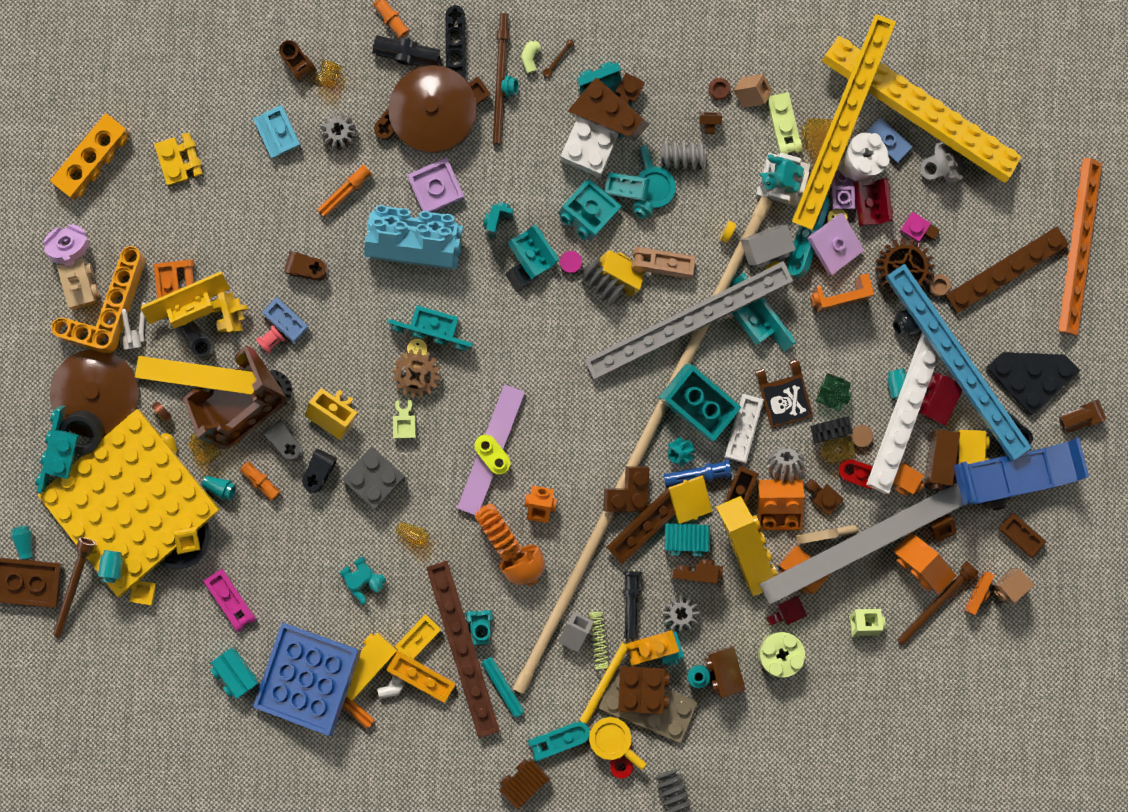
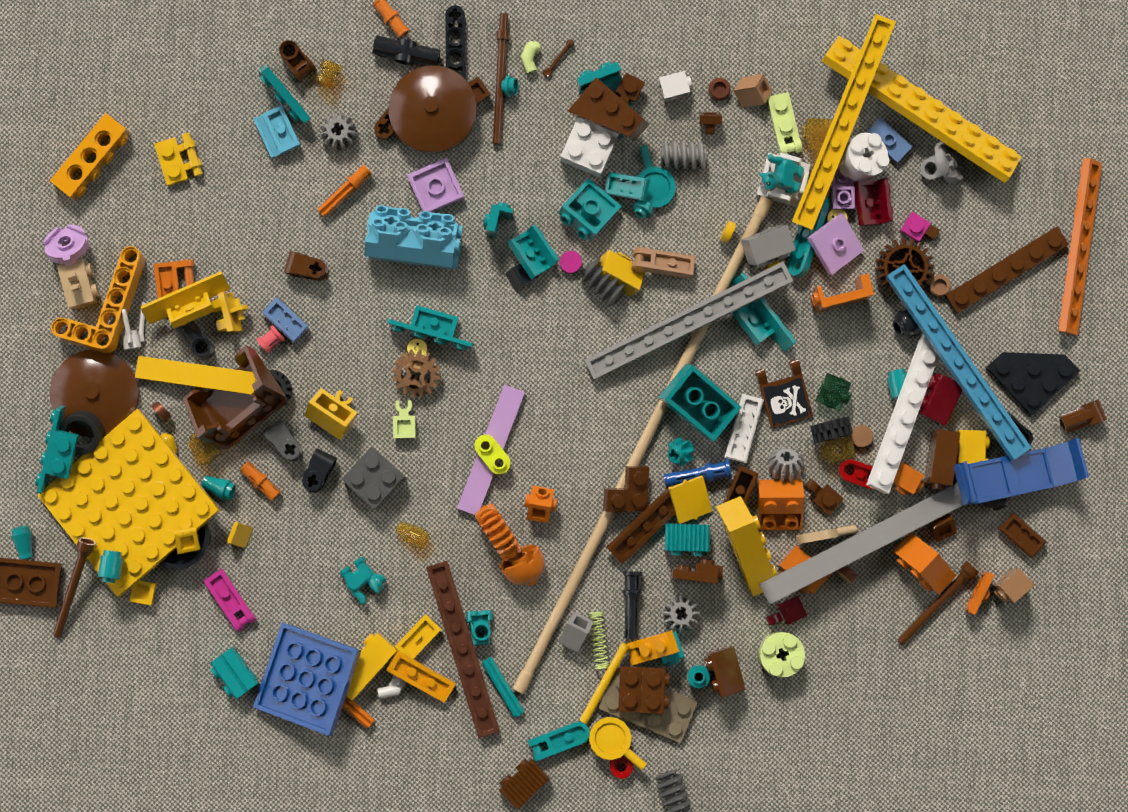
(239, 534): none -> yellow slope
(283, 94): none -> teal wing
(675, 86): none -> white brick
(847, 574): none -> copper tile
(871, 616): yellowish green brick -> none

